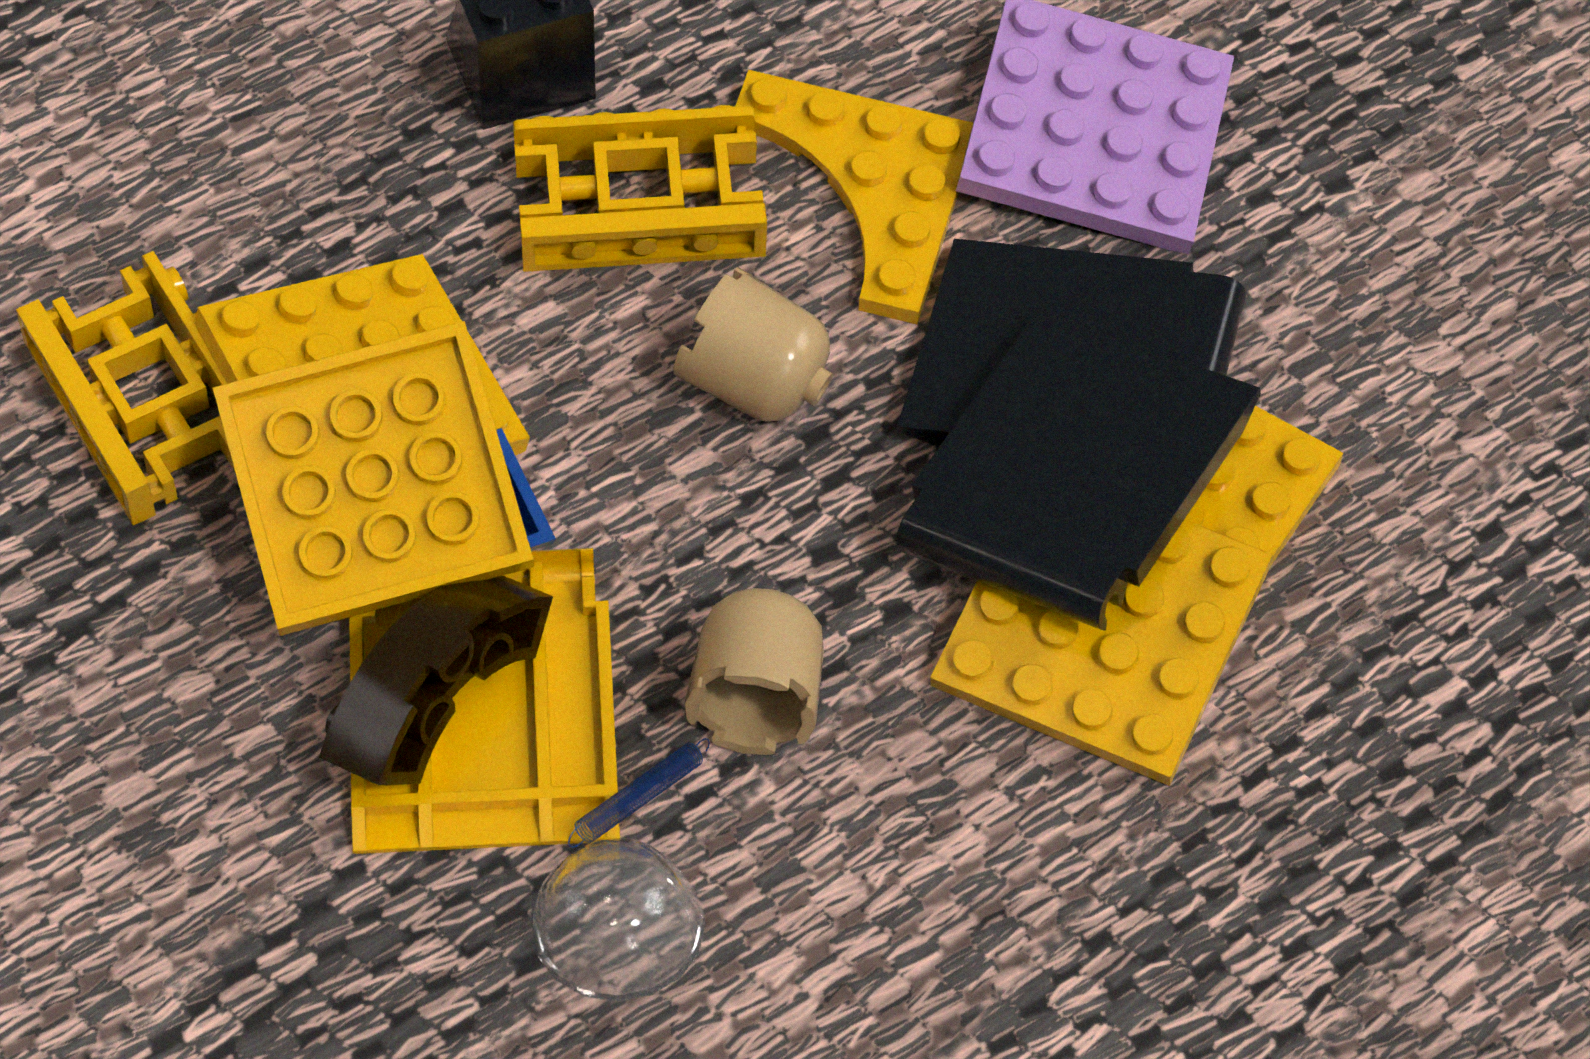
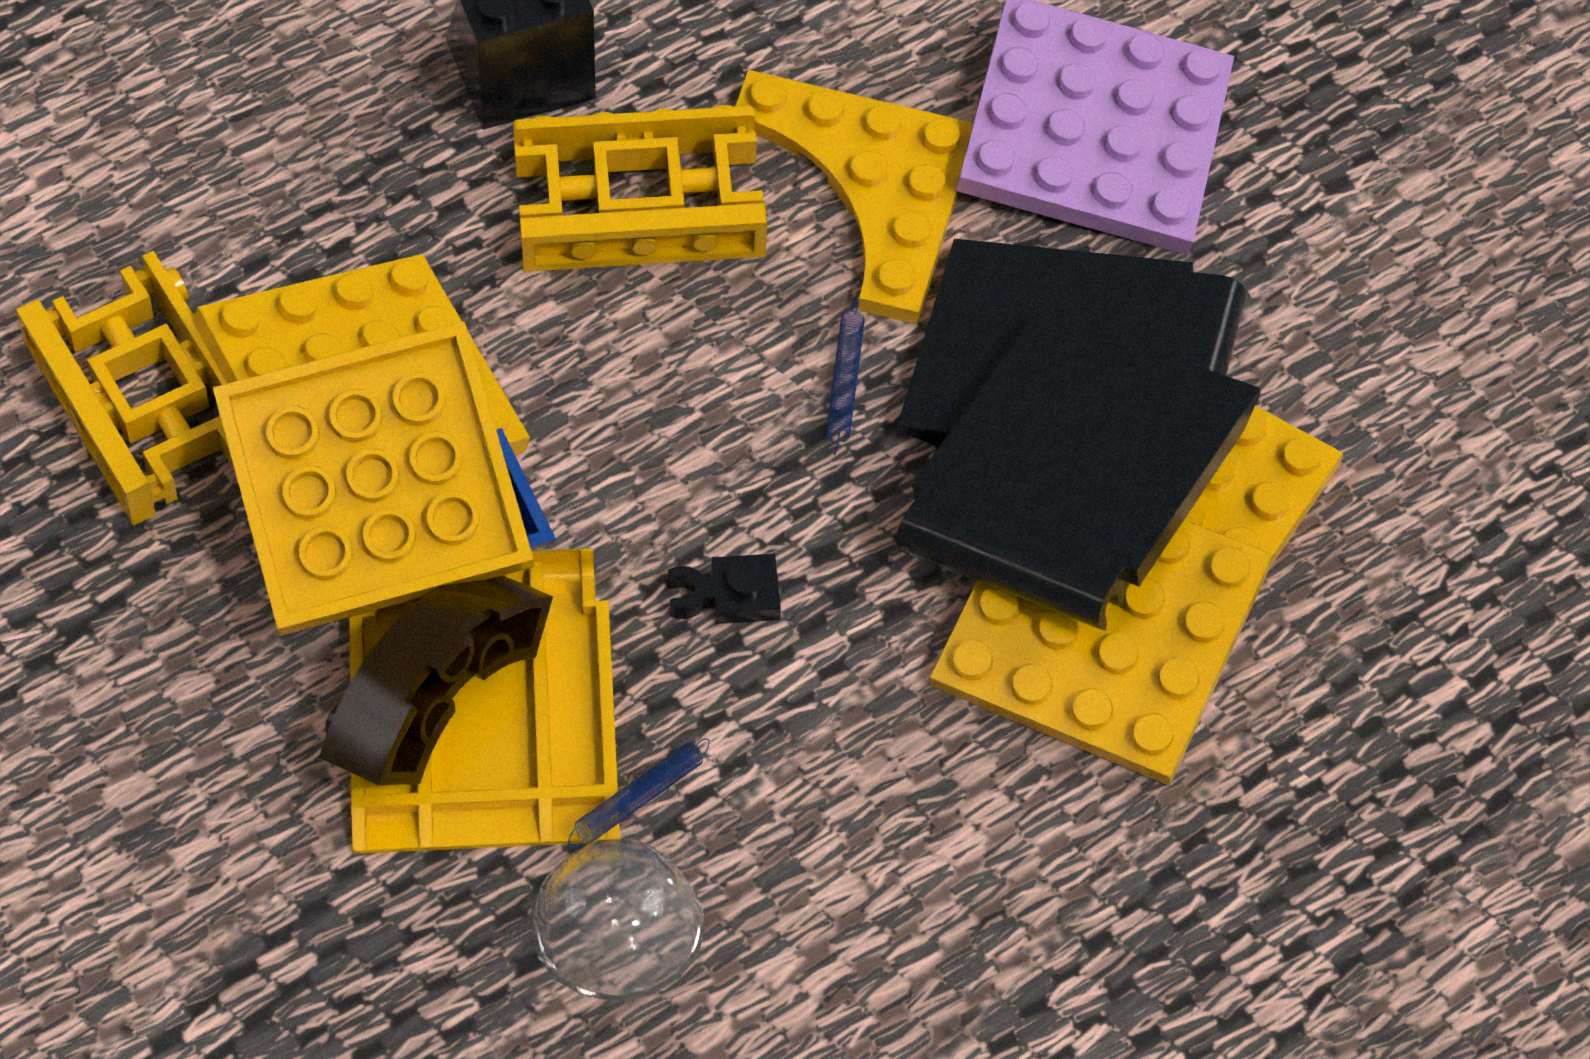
(738, 589): none -> black plate
(757, 350): tan cylinder -> none
(757, 671): tan cylinder -> none
(855, 375): none -> blue piece

